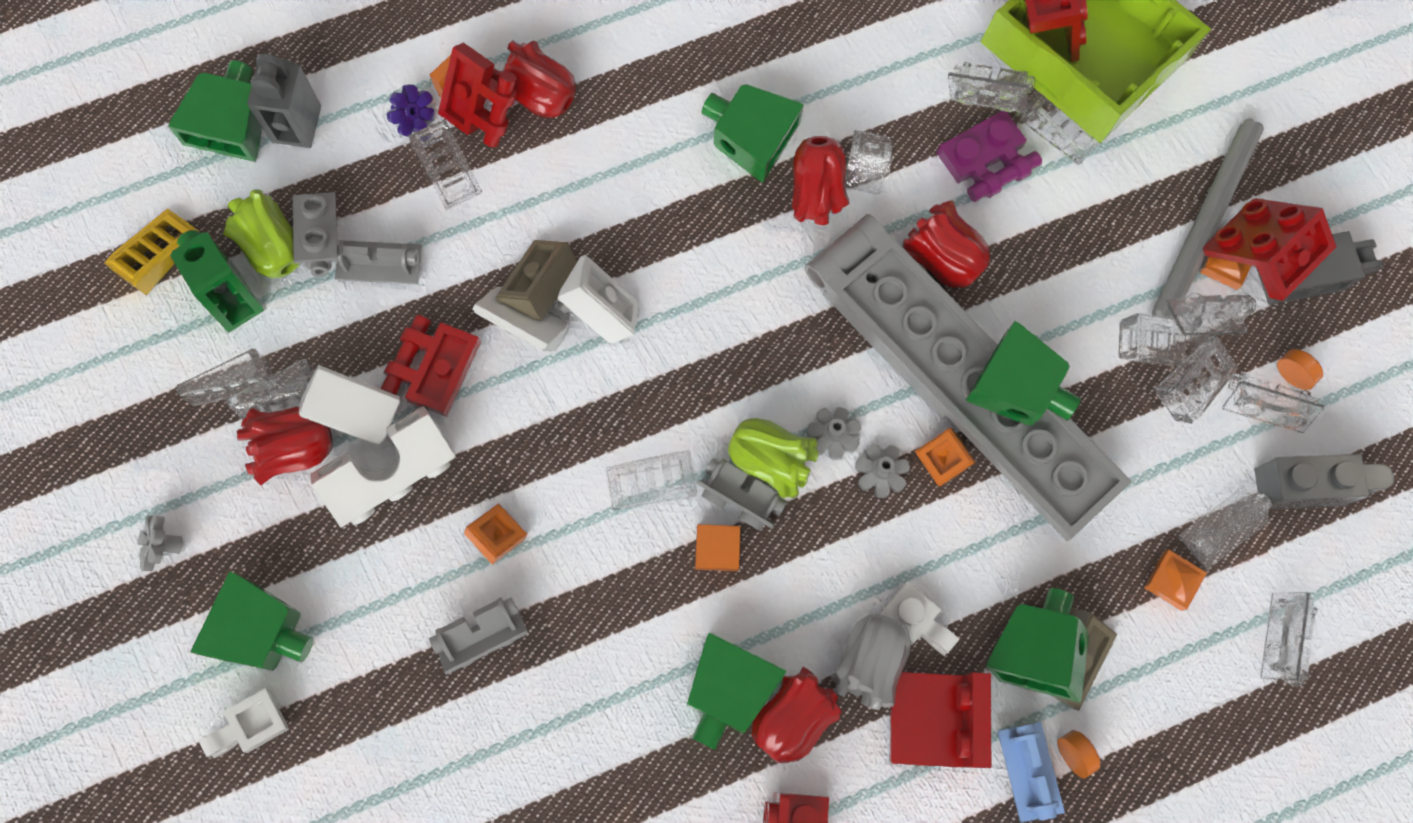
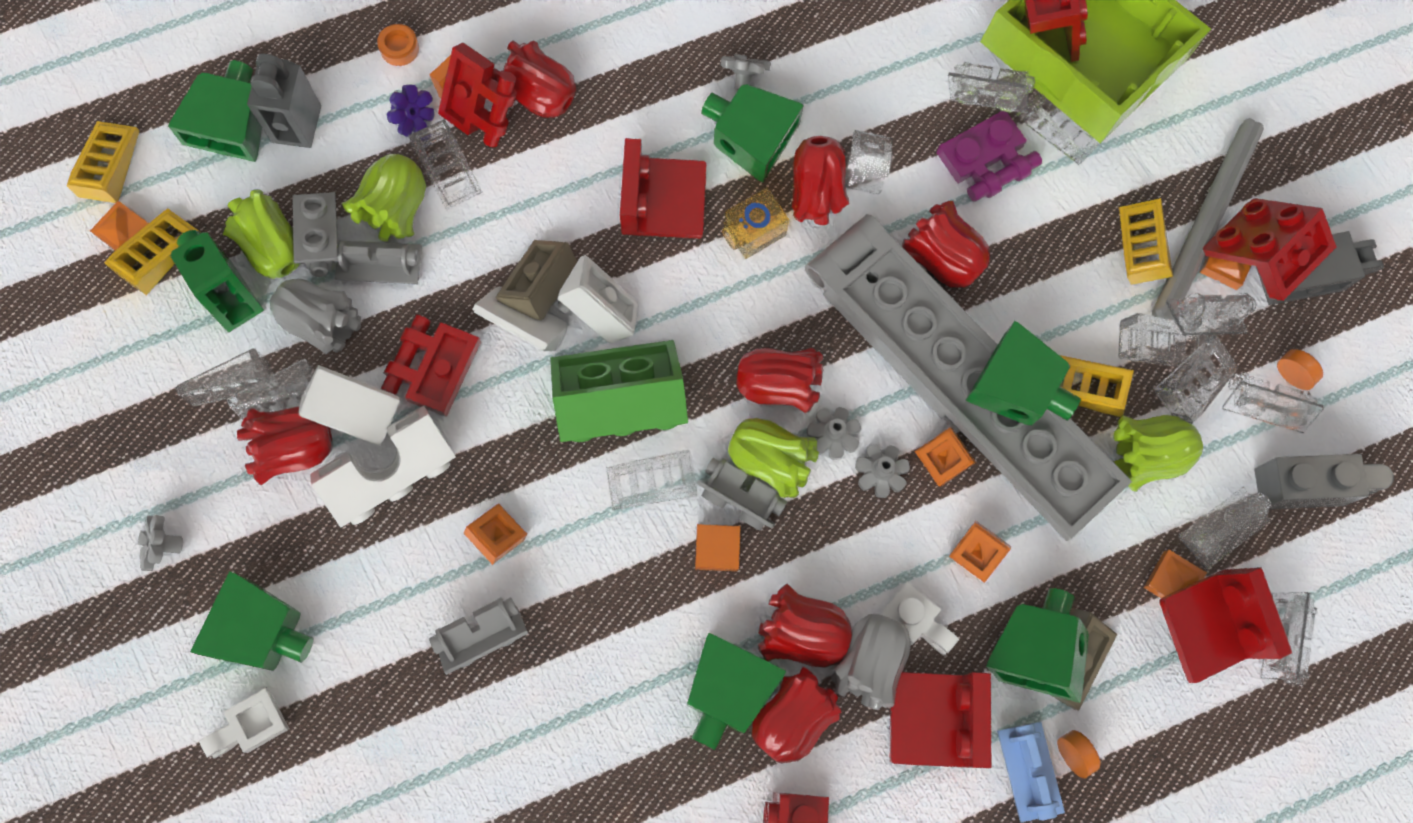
(114, 175): none -> yellow slope
(118, 226): none -> orange tile
(315, 314): none -> light grey piece
(389, 196): none -> lime piece
(398, 44): none -> orange tile
(618, 391): none -> bright green slope
(661, 195): none -> red bracket
(744, 68): none -> light grey plant
(755, 223): none -> clear yellow brick
(780, 377): none -> red piece
(805, 630): none -> red piece
(980, 551): none -> orange tile
(1106, 374): none -> yellow slope
(1148, 270): none -> yellow slope
(1156, 448): none -> lime piece
(1224, 622): none -> red bracket

